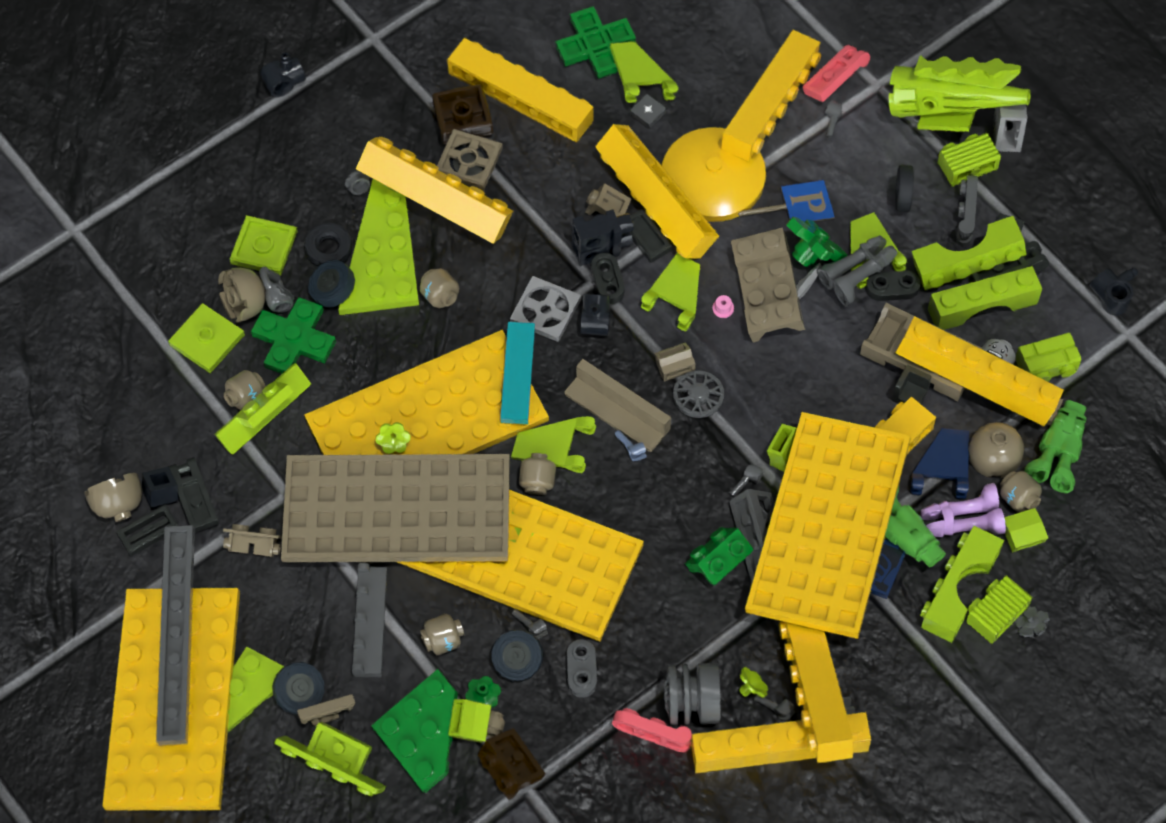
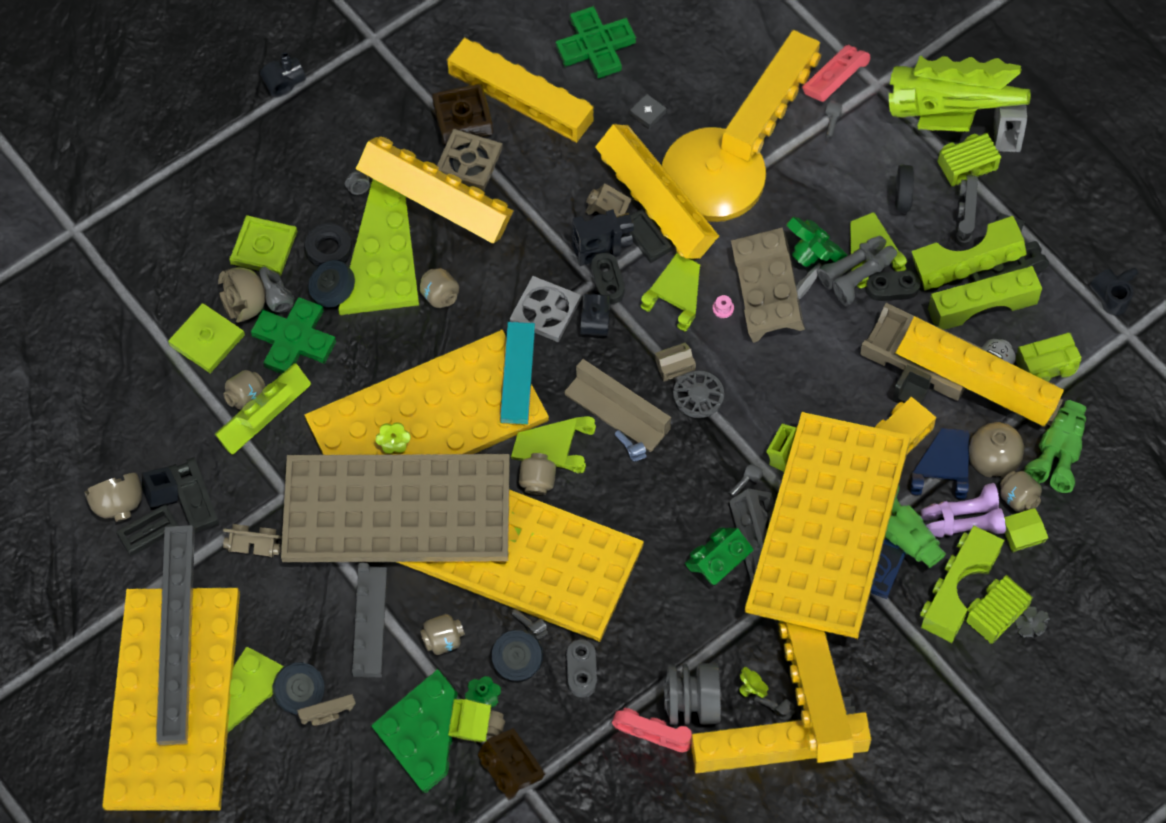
(336, 753): lime bracket -> none
(639, 69): lime flag -> none
(803, 201): blue piece -> none

